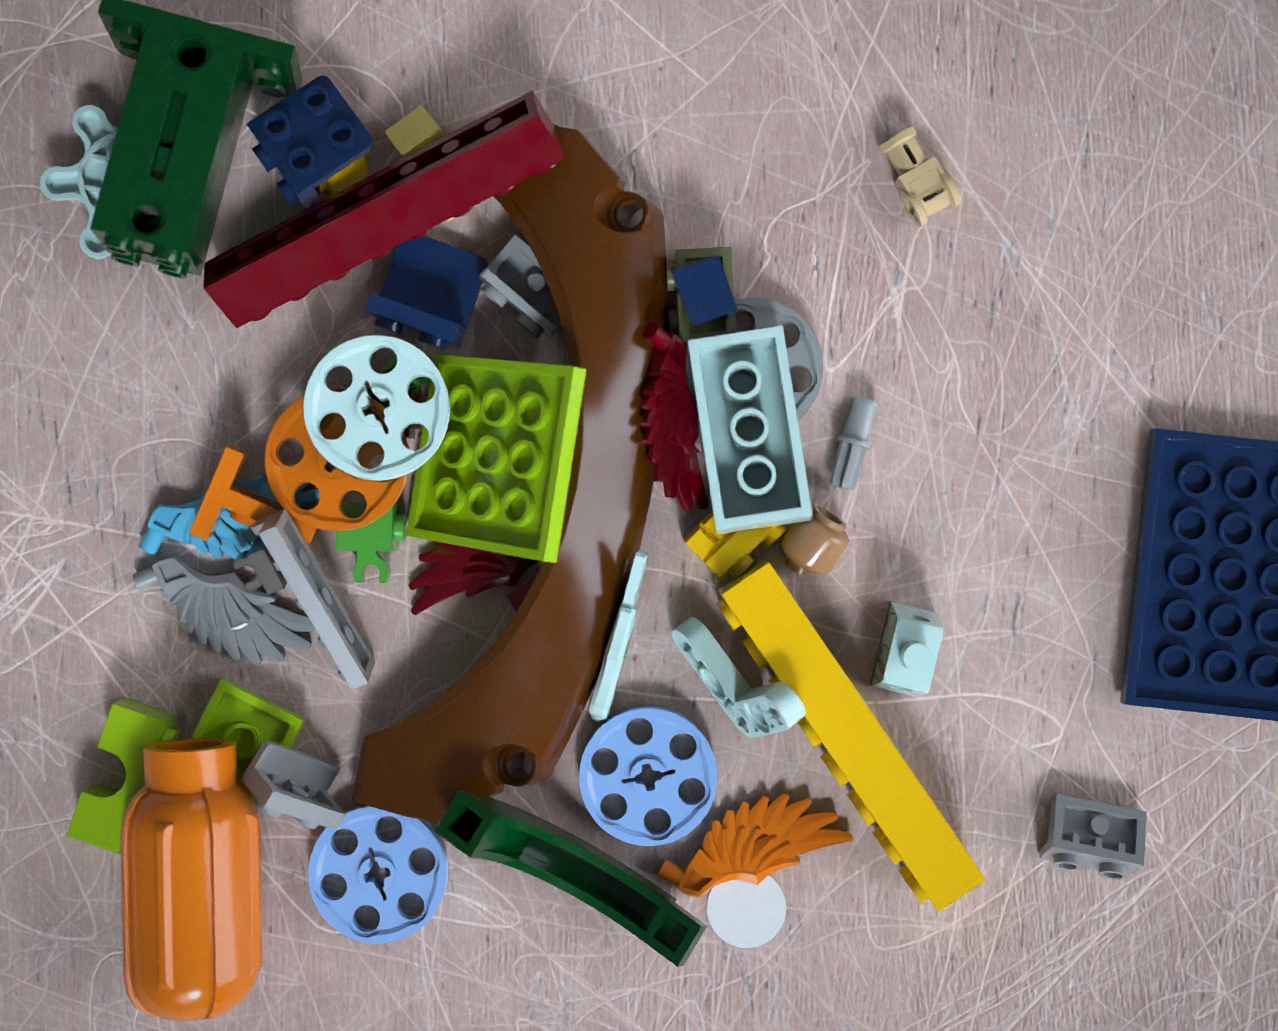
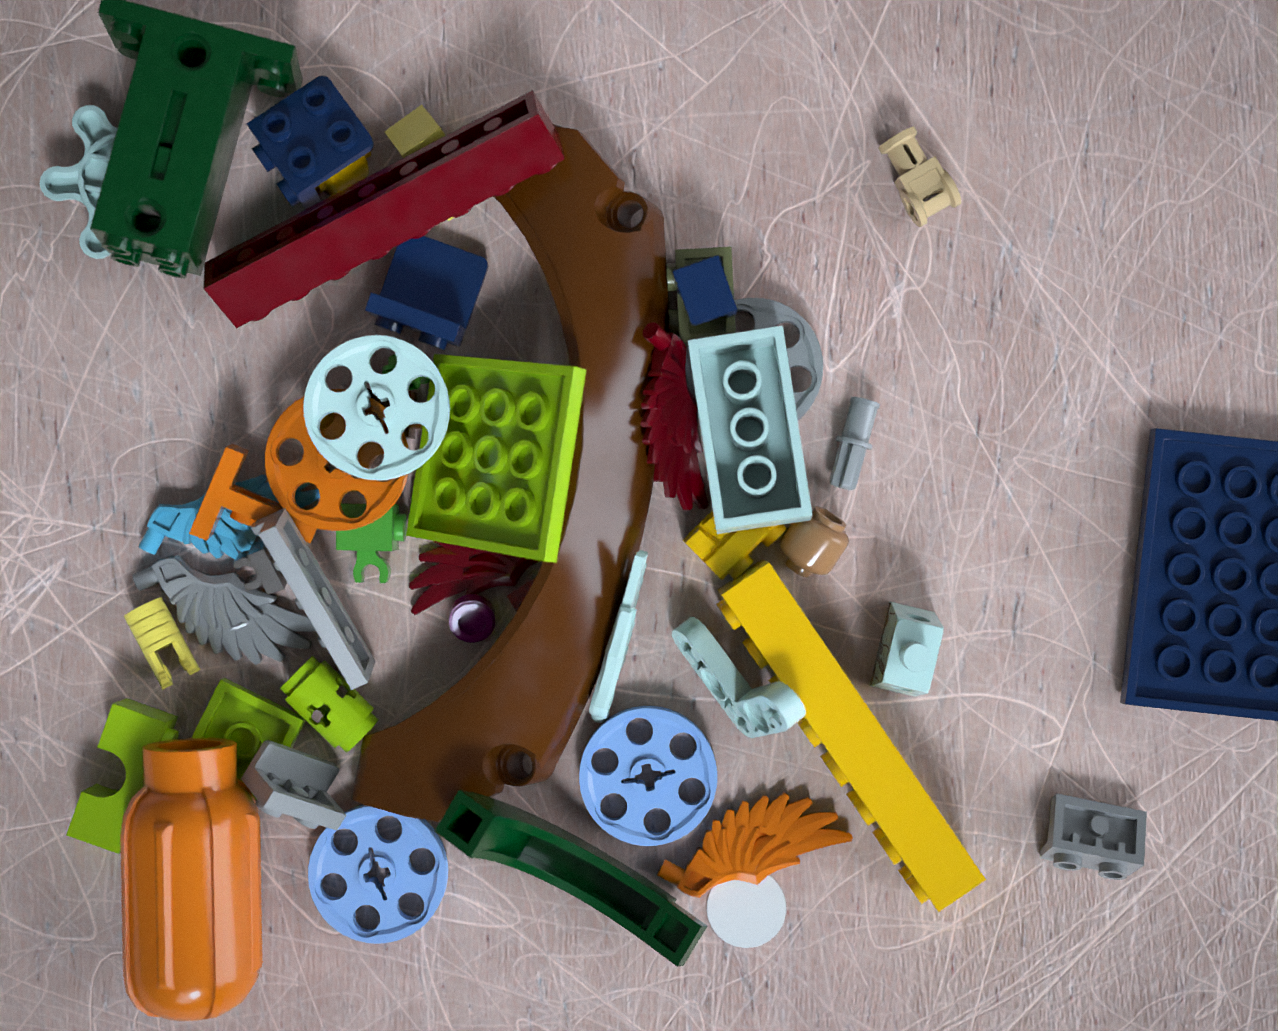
(156, 630): none -> light yellow hinge
(343, 719): none -> lime piece
(472, 618): none -> magenta tile
(519, 281): light grey bracket -> none

